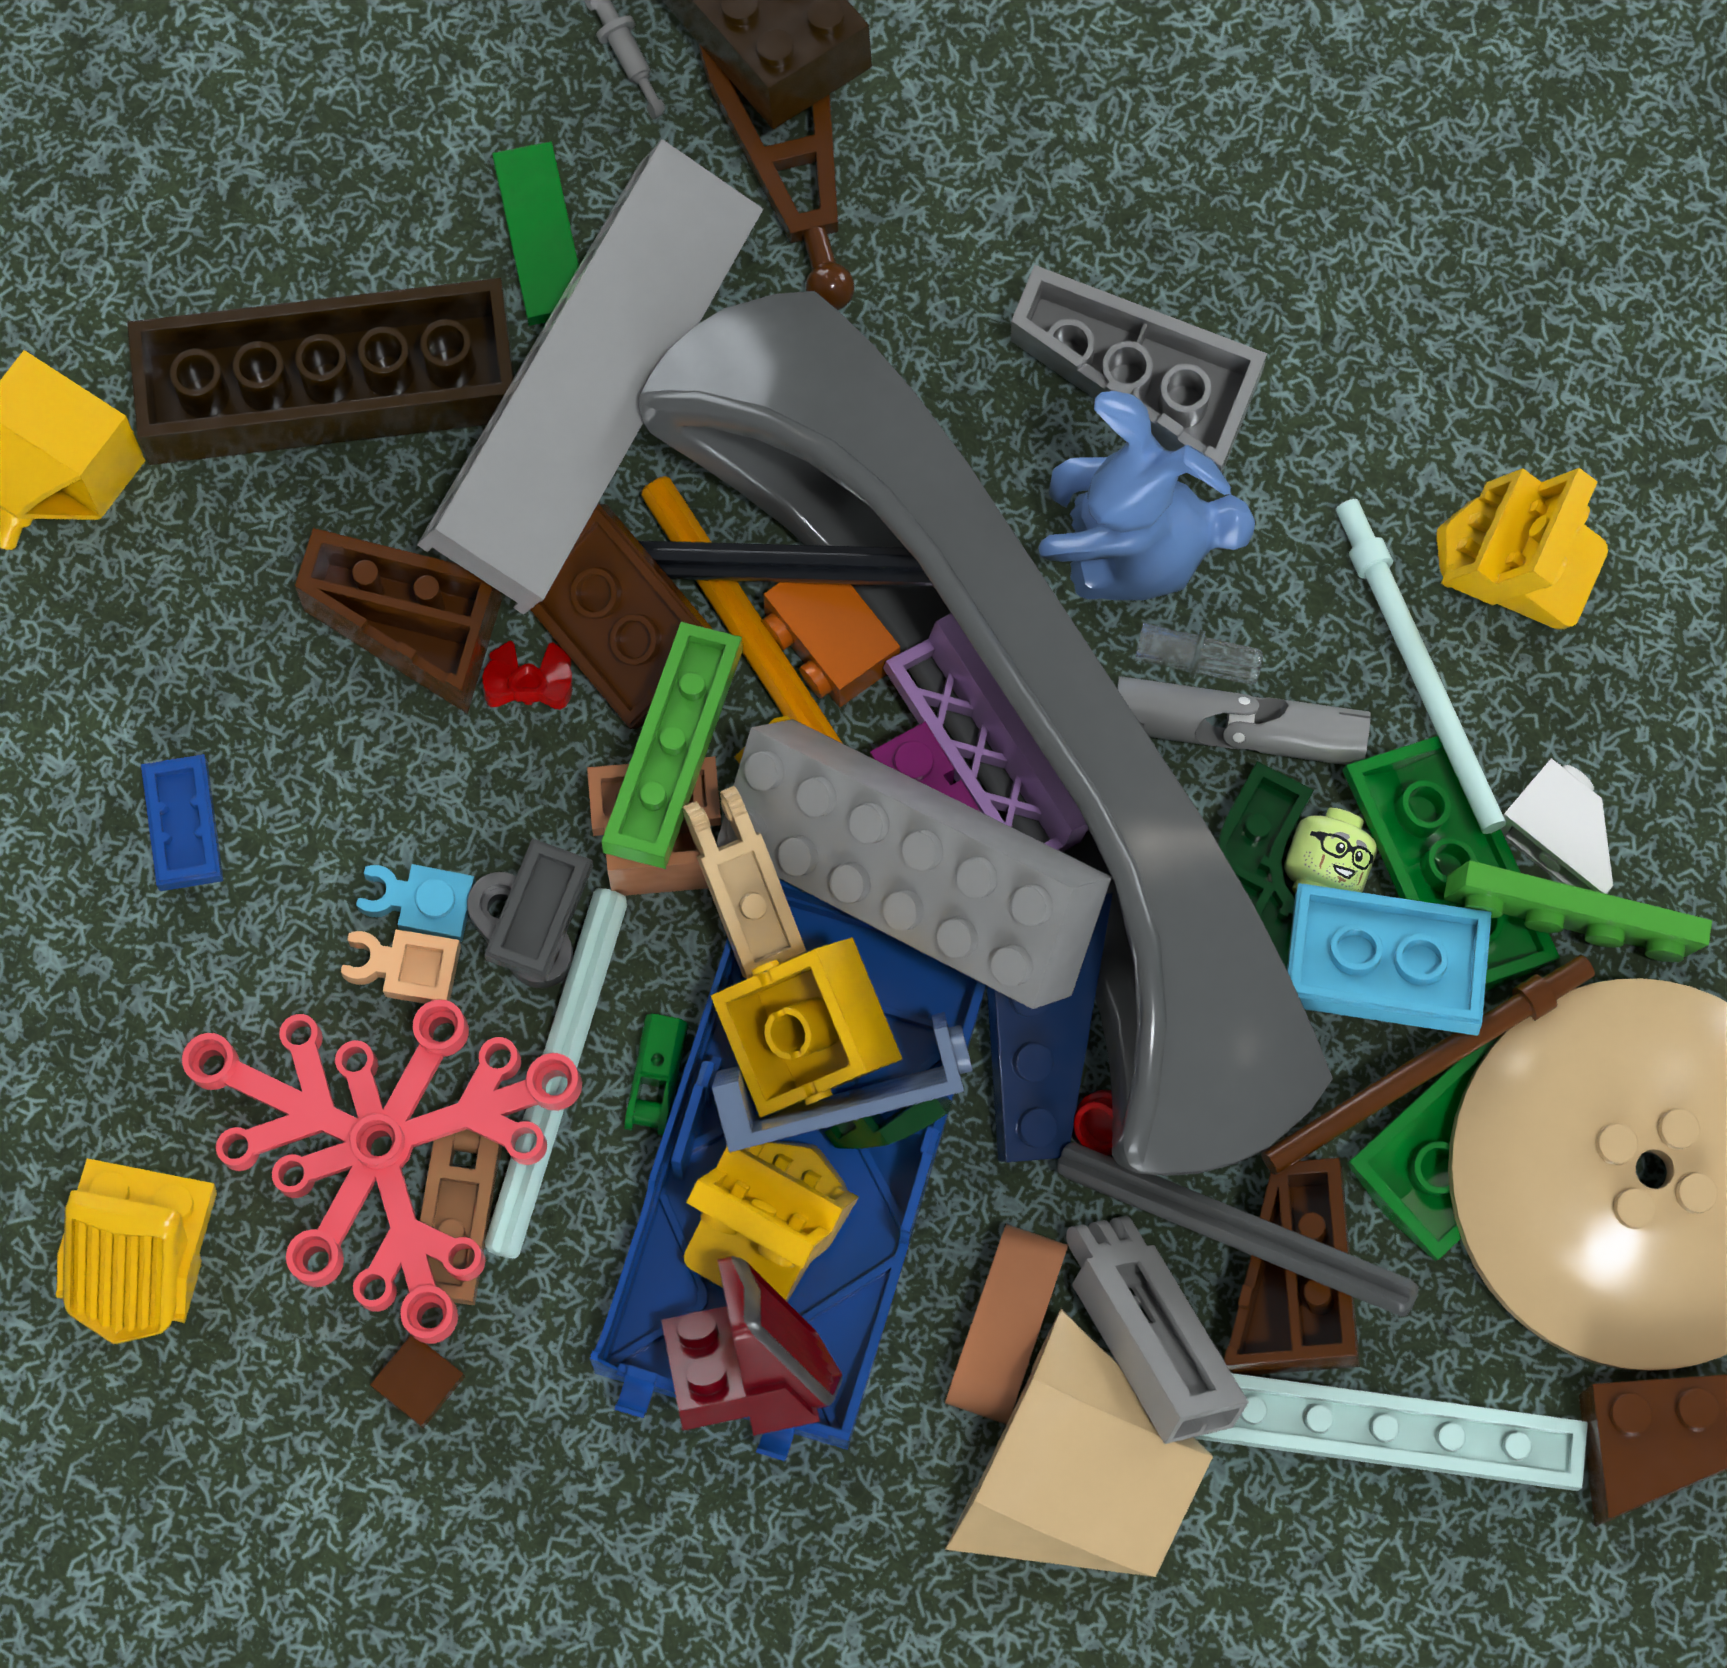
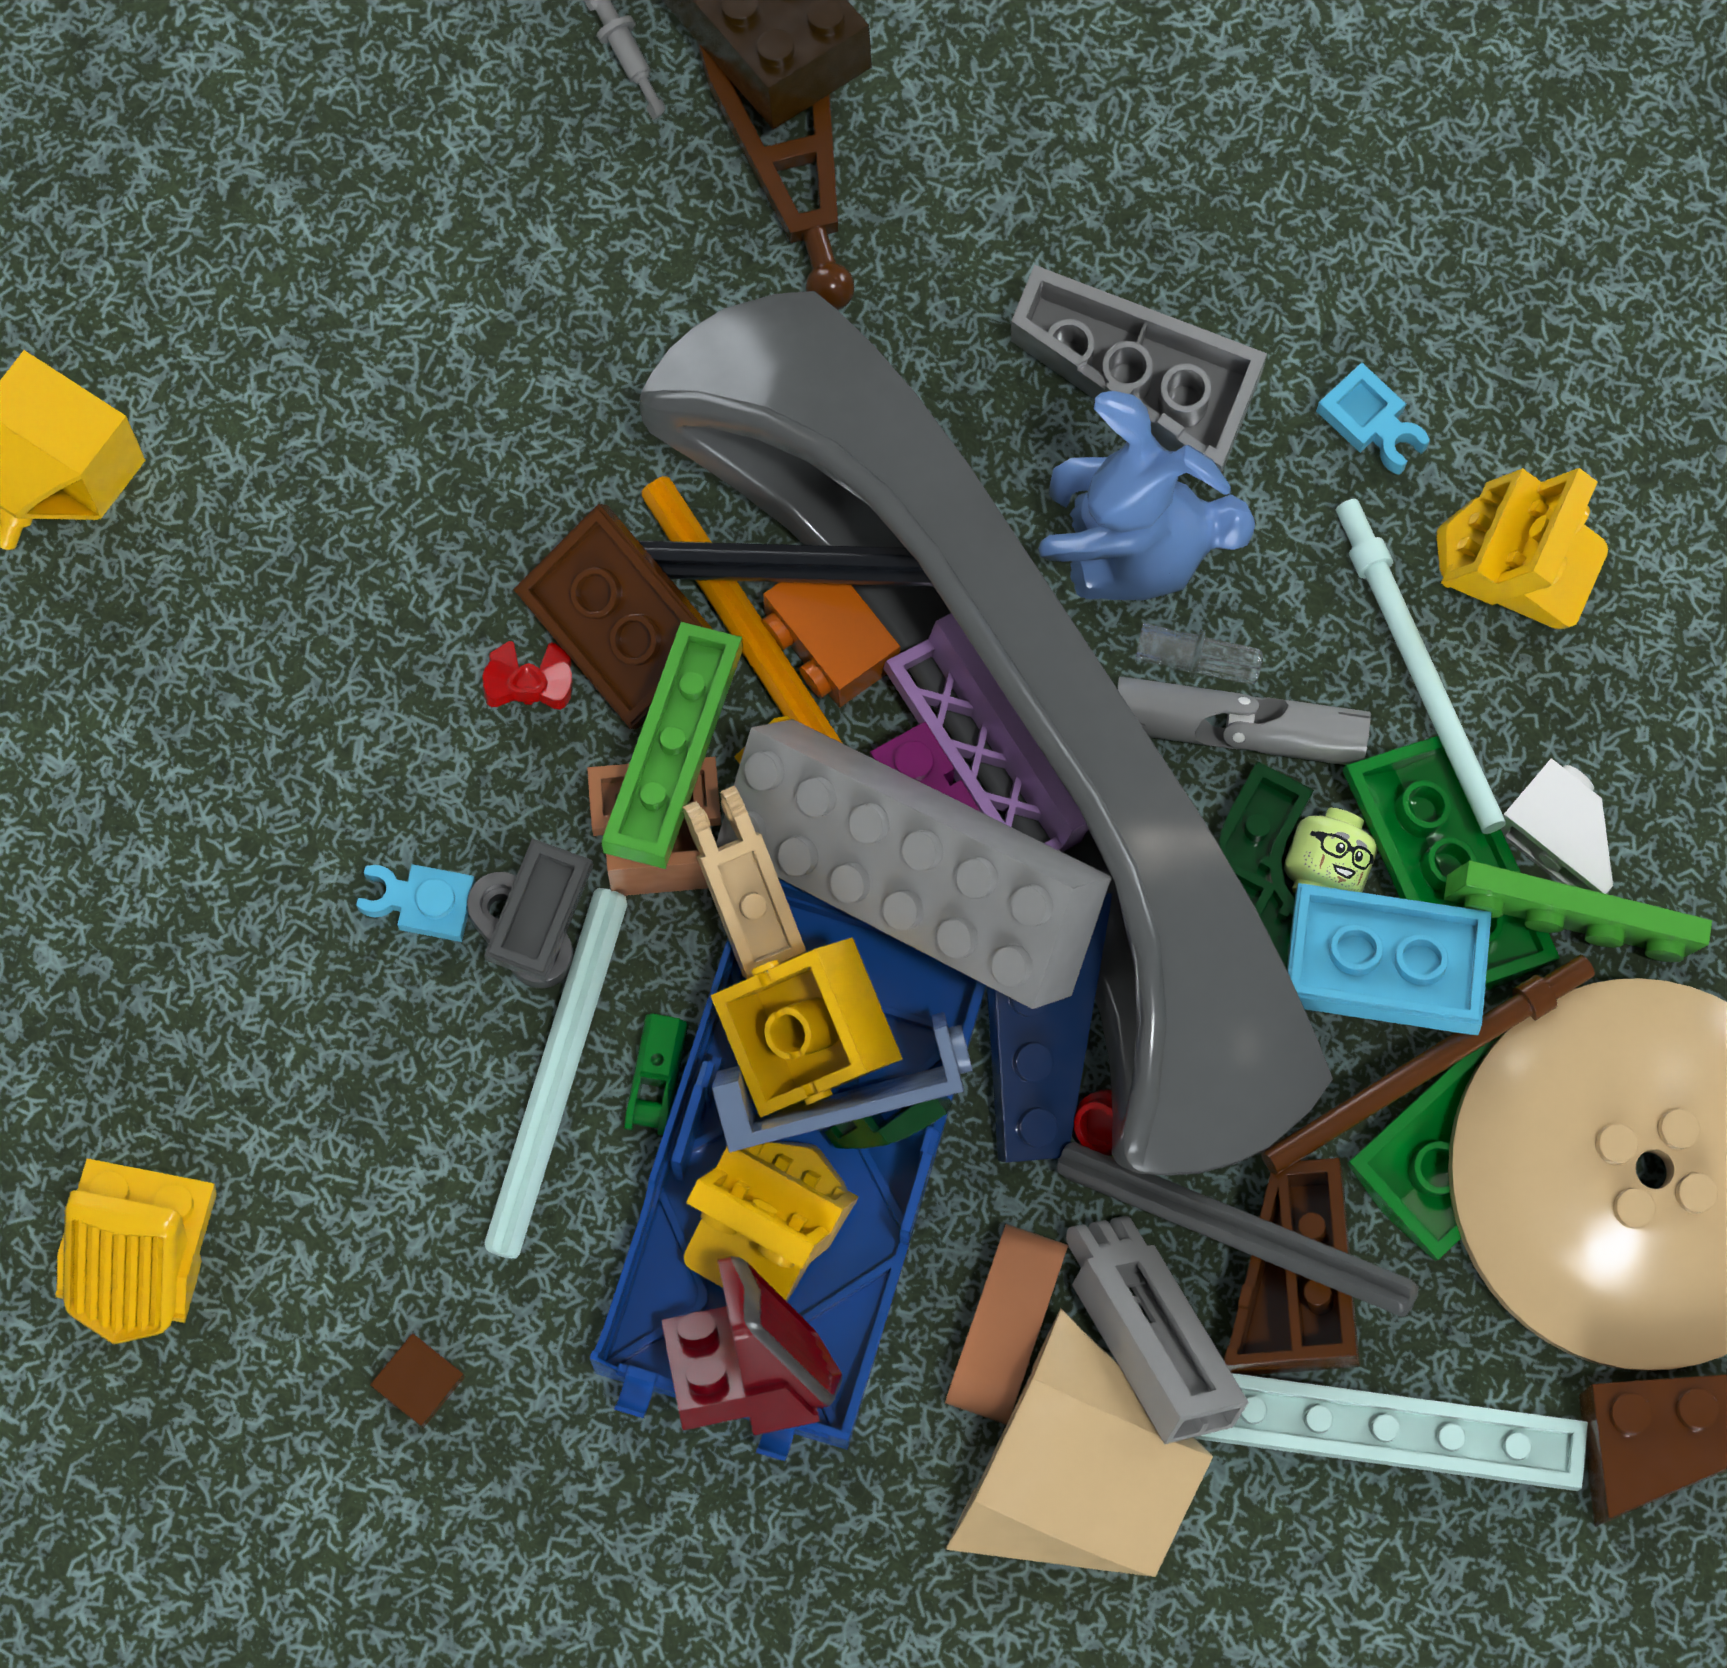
(182, 822): blue plate -> none
(313, 1112): coral plant -> none
(320, 371): dark brown brick -> none
(403, 608): reddish brown wedge -> none
(414, 968): light nougat plate -> none
(460, 1204): medium nougat plate -> none
(537, 226): green tile -> none
(581, 384): light grey tile -> none
(1368, 411): none -> medium azure plate

